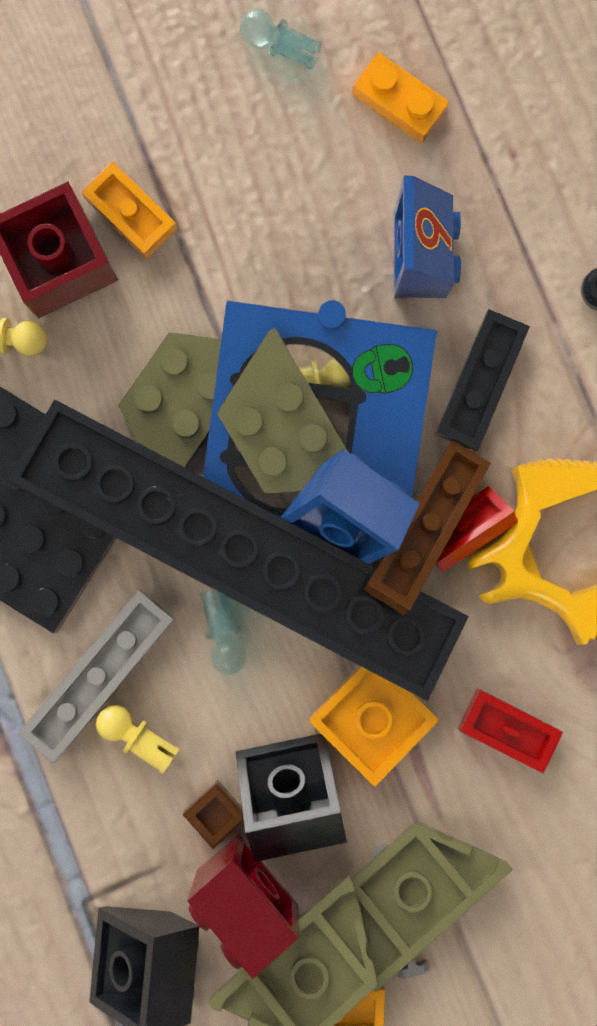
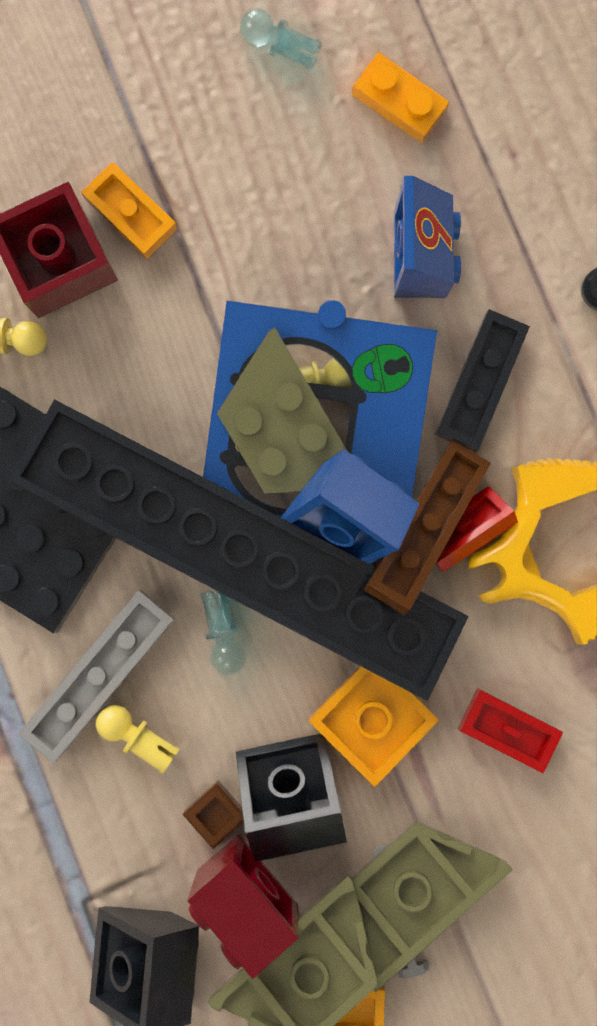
(174, 397): olive wing -> none

